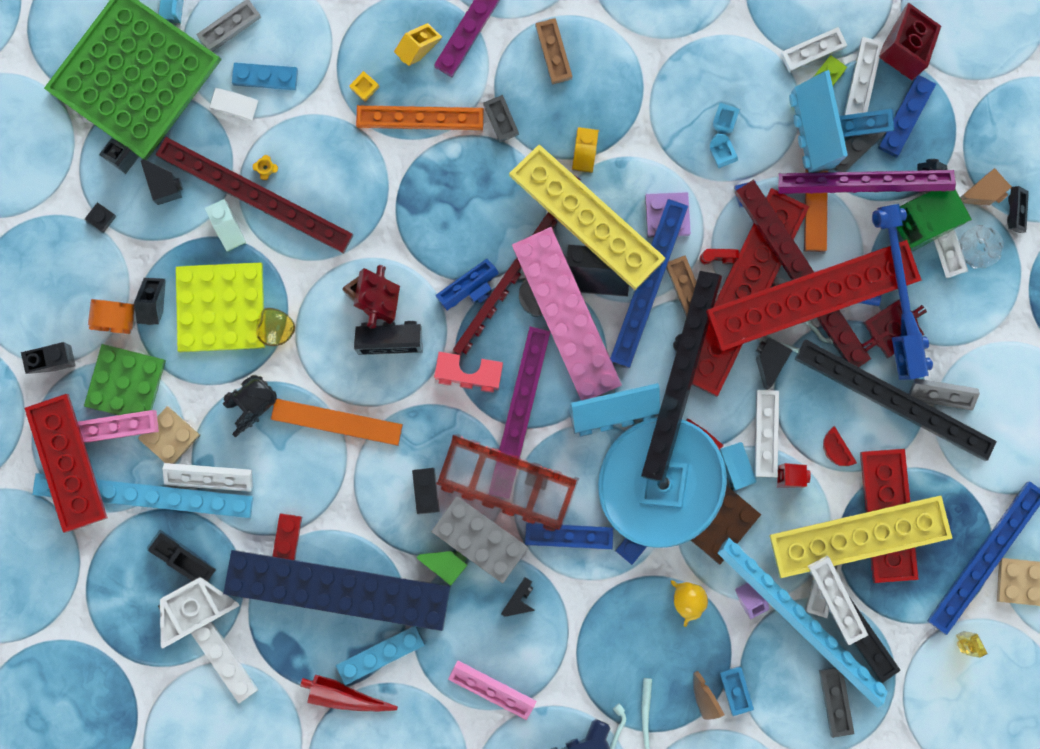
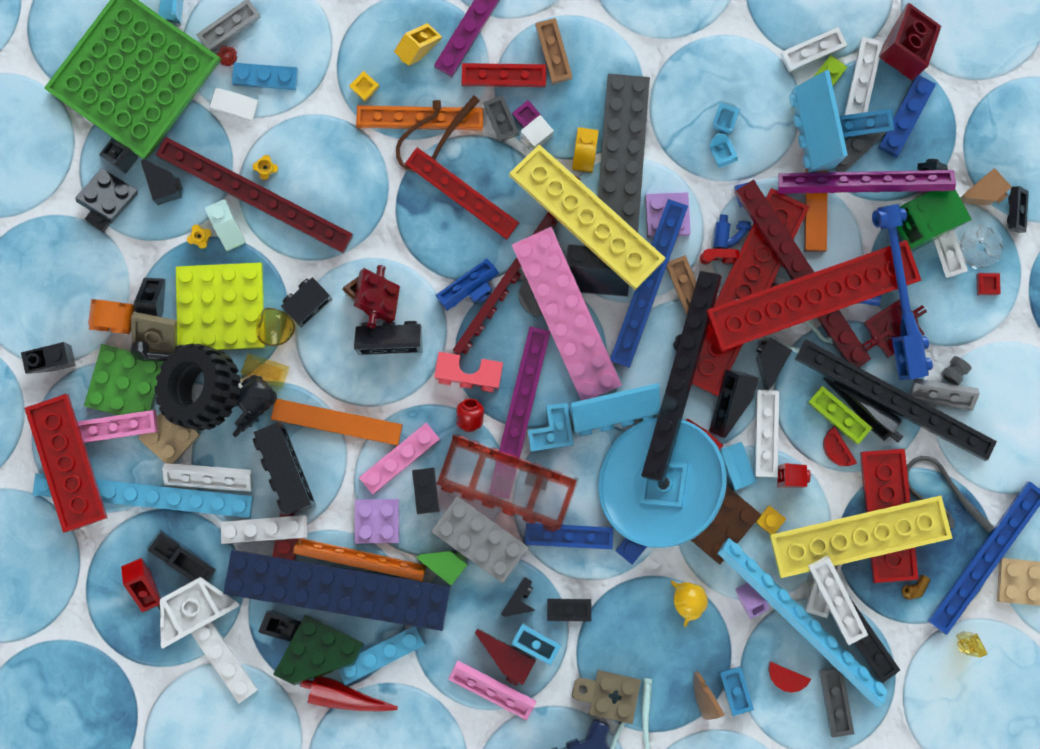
(106, 195): none -> plate
(140, 584): none -> red slope
(141, 351): none -> black bar
(155, 331): none -> dark tan plate
(176, 385): none -> black tyre
(201, 242): none -> yellow plate
(227, 61): none -> clear red plate
(264, 529): none -> white plate
(270, 371): none -> clear yellow plate
(279, 625): none -> black slope
(284, 468): none -> black brick
(306, 301): none -> black brick
(316, 652): none -> dark green plate
(360, 559): none -> orange tile
(377, 521): none -> lavender plate
(399, 458): none -> bright pink plate
(456, 121): none -> reddish brown piece
(462, 193): none -> red tile
(469, 415): none -> red head
(503, 75): none -> red plate
(508, 659): none -> dark red slope
(525, 114): none -> magenta plate
(536, 133): none -> white brick
(536, 644): none -> medium azure brick
(557, 434): none -> medium azure plate
(568, 609): none -> black plate
(598, 695): none -> dark tan plate
(624, 145): none -> dark grey plate
(722, 232): none -> blue plant
(733, 399): none -> black slope
(770, 520): none -> yellow plate
(787, 679): none -> red tile
(839, 415): none -> lime plate
(879, 418): none -> black piece
(917, 590): none -> pearl gold arm
(956, 370): none -> dark grey wheel
(969, 507): none -> dark grey piece
(988, 284): none -> red tile

